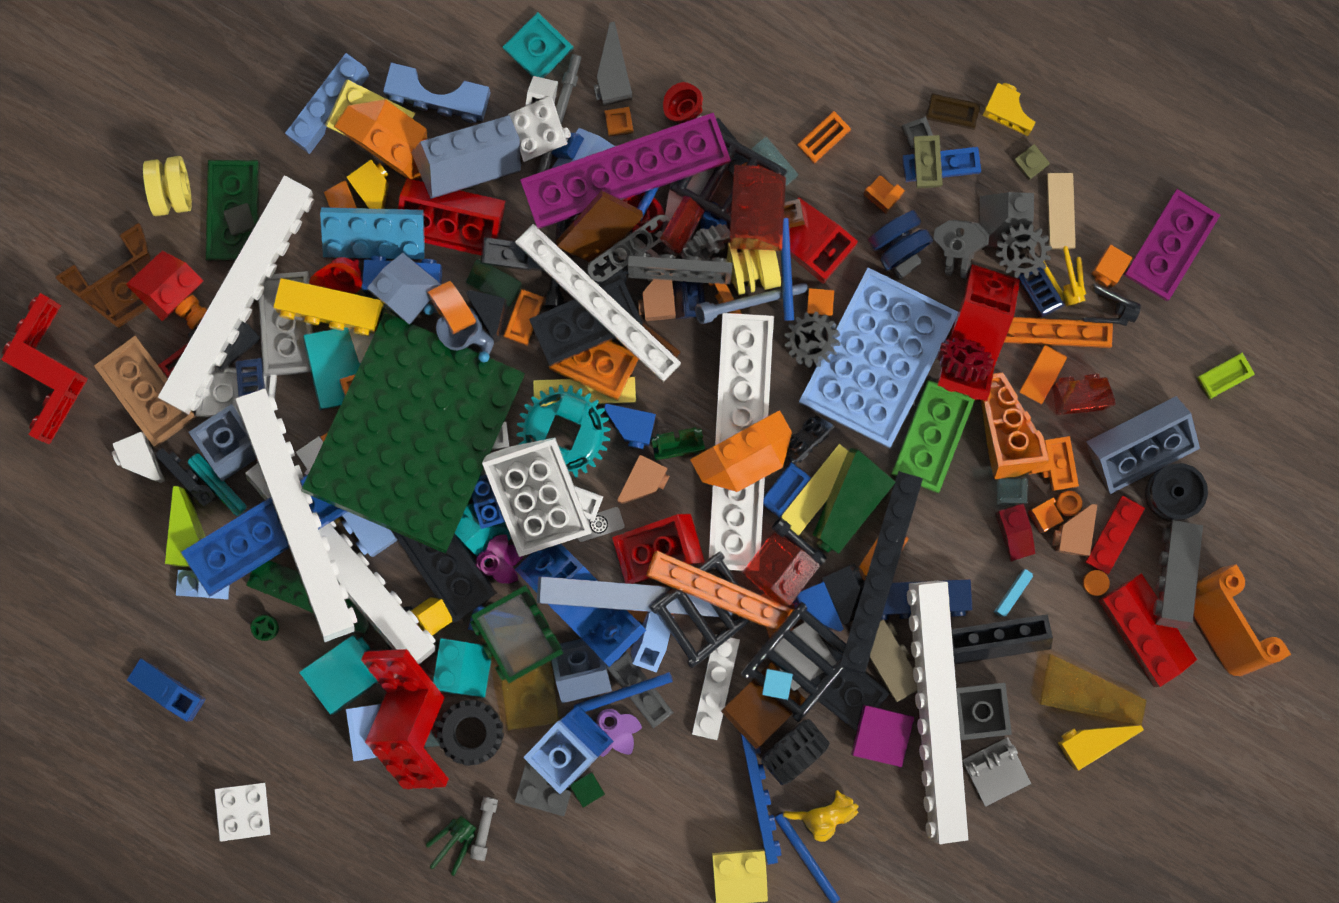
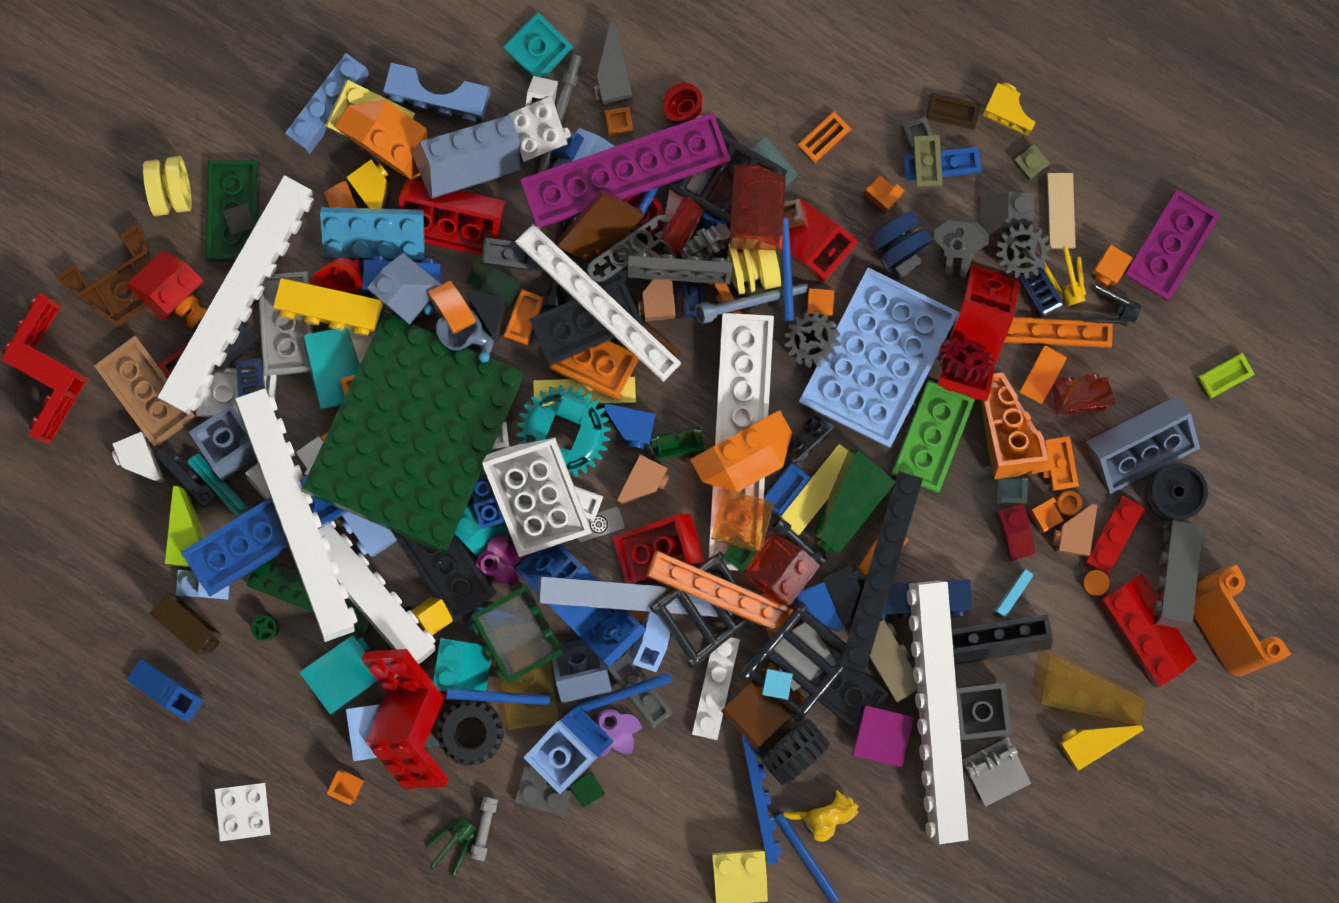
(186, 624): none -> dark brown window
(345, 787): none -> orange panel
(492, 696): none -> blue bar
(739, 557): none -> dark green tile
(742, 520): none -> clear orange plate

